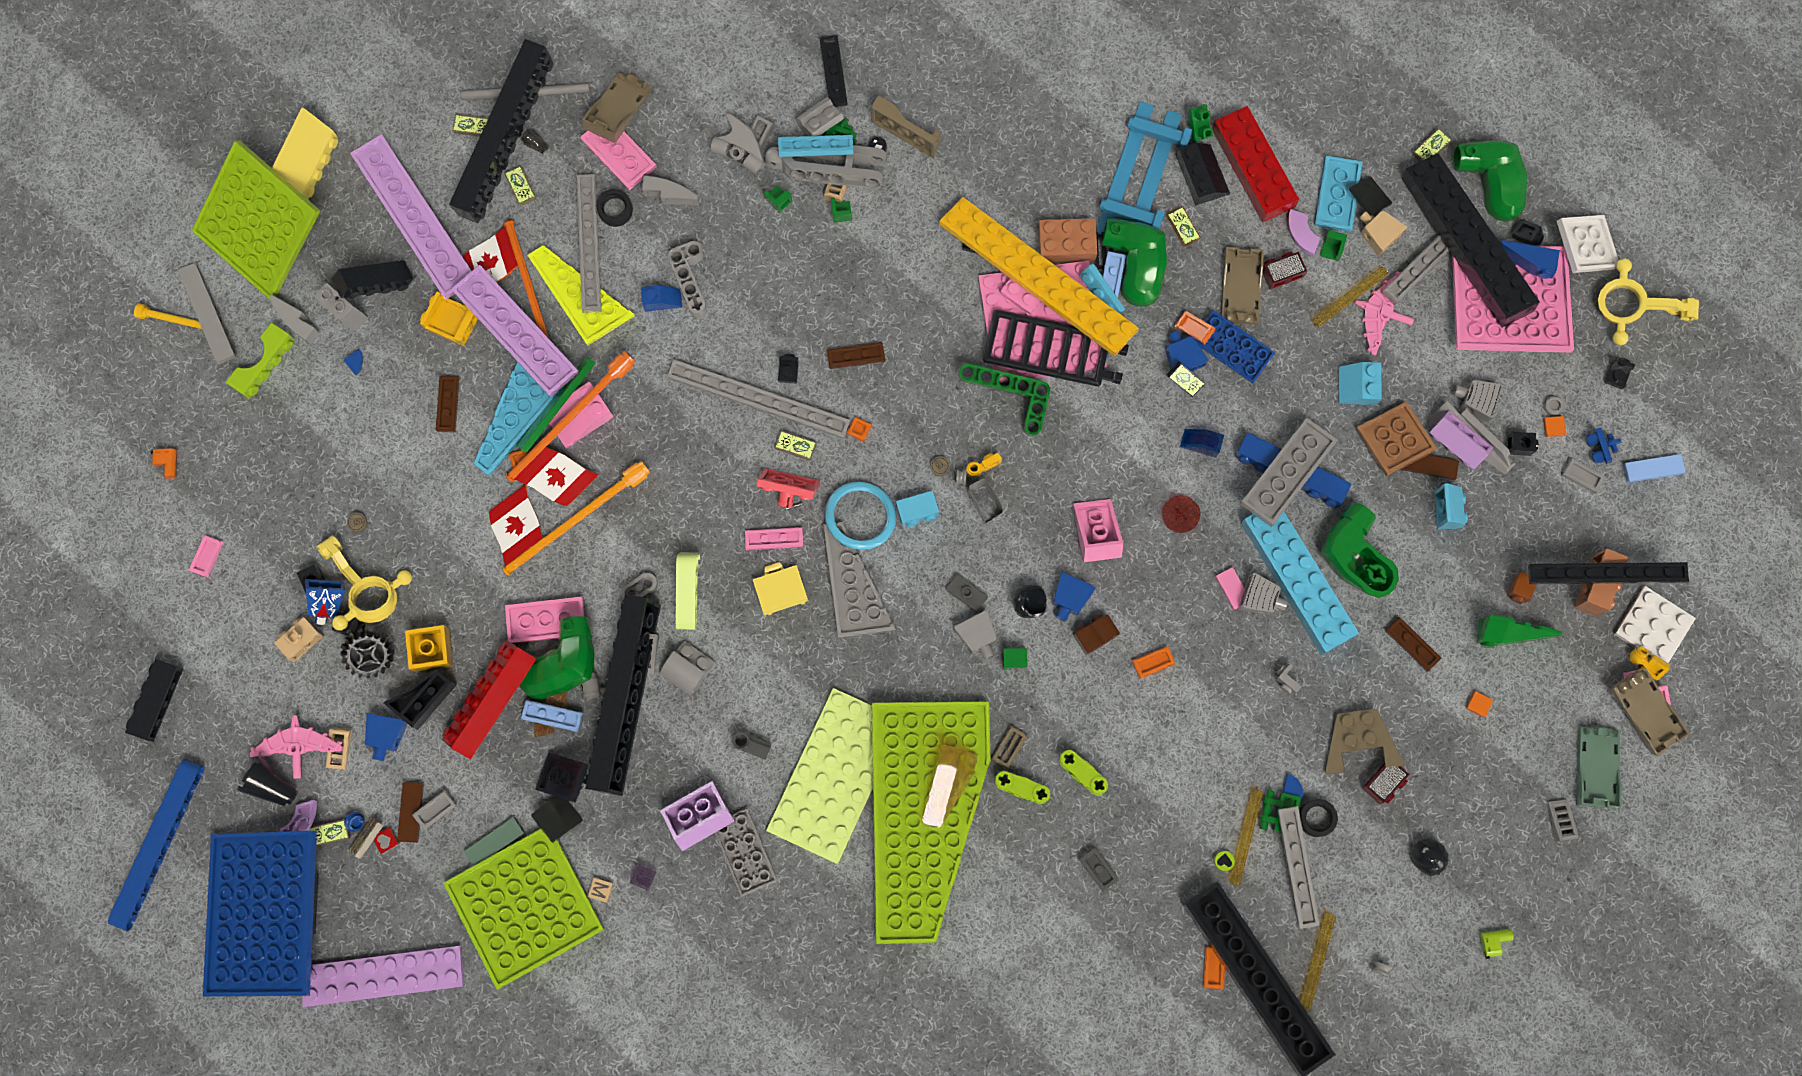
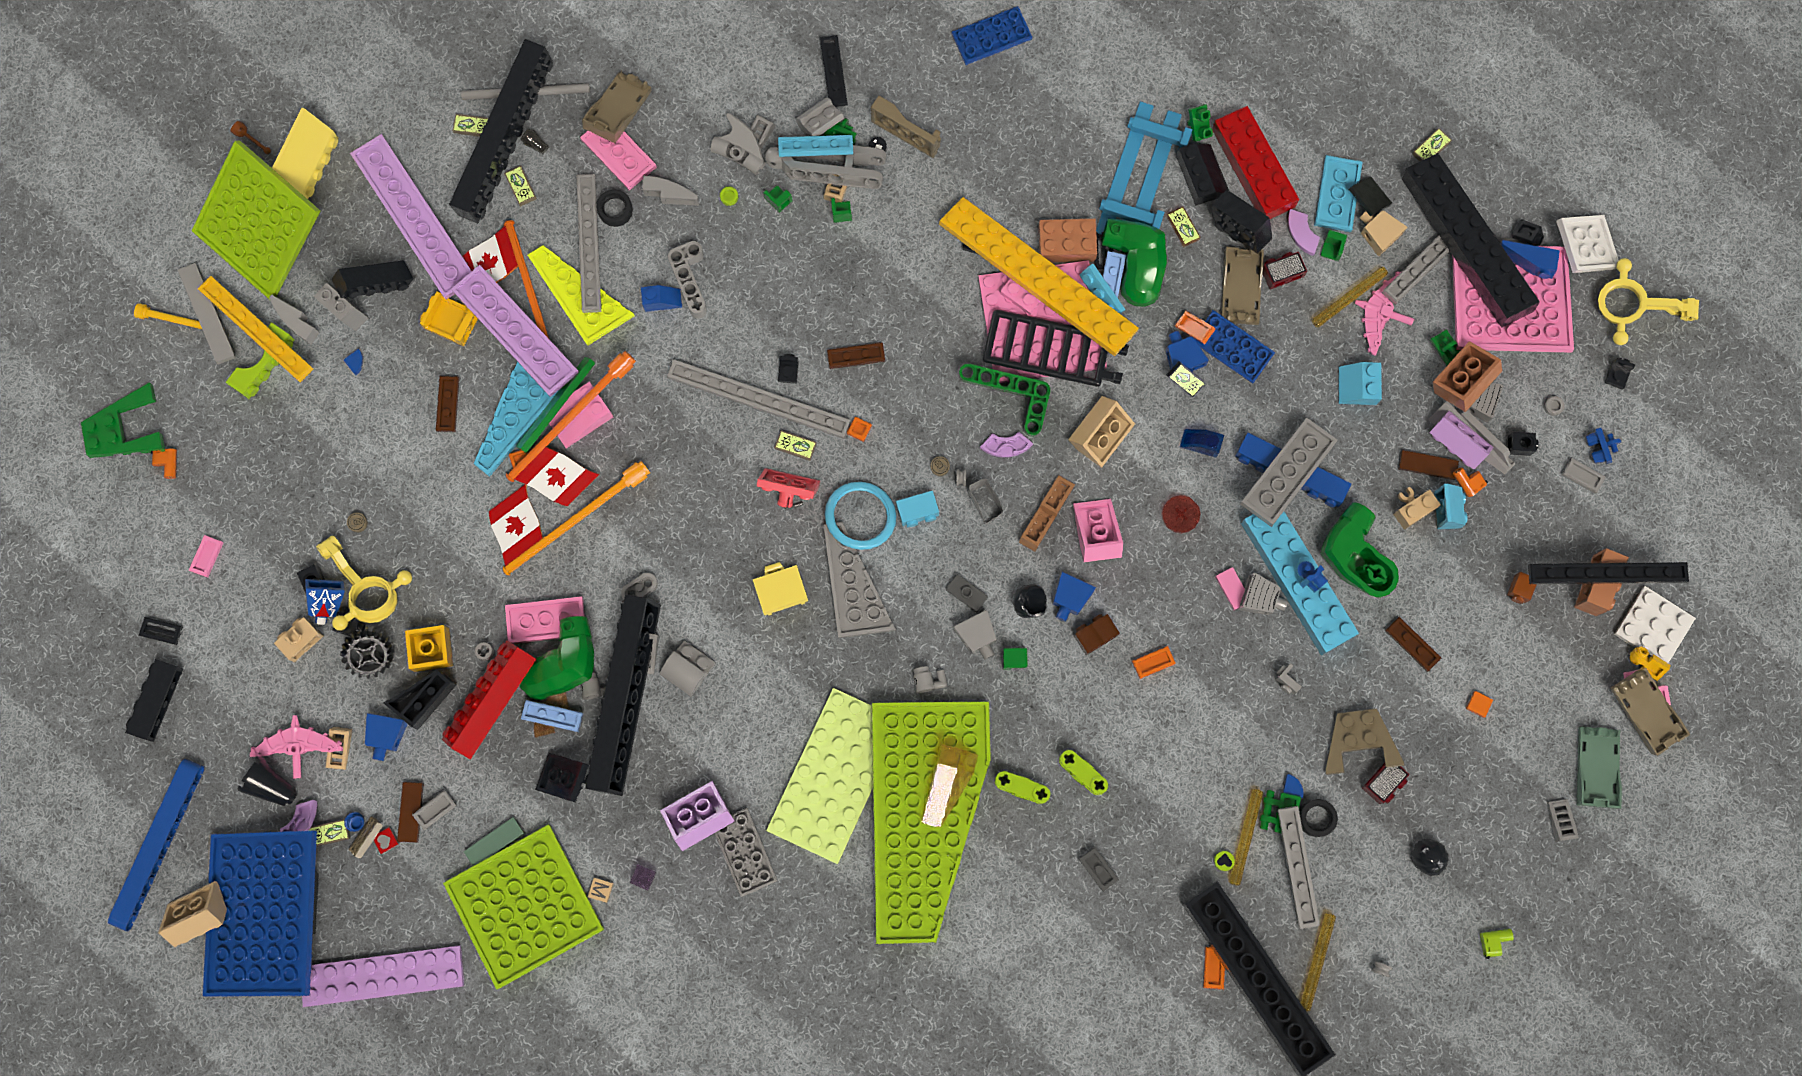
(104, 430): none -> green wing
(176, 635): none -> black tile
(193, 915): none -> tan slope
(240, 130): none -> dark orange hinge
(255, 329): none -> yellow tile
(479, 647): none -> light grey bush
(556, 818): pearl dark grey piece -> none
(686, 590): yellowish green beam -> none
(729, 196): none -> lime tile
(753, 746): dark grey piece -> none
(774, 538): bright pink tile -> none
(924, 681): none -> light grey piece
(989, 461): yellow plate -> none
(991, 35): none -> blue tile
(1001, 761): dark tan tile -> none
(1007, 446): none -> lavender tile
(1046, 513): none -> medium nougat slope
(1102, 431): none -> tan slope
(1242, 221): none -> black brick
(1312, 577): none -> blue hips
(1396, 439): medium nougat plate -> none
(1415, 508): none -> tan brick
(1445, 346): none -> green hips
(1467, 376): none -> nougat brick
(1470, 484): none -> orange piece
(1500, 630): green wedge -> none
(1502, 177): green piece -> none
(1554, 426): orange tile -> none
(1654, 468): light blue tile -> none

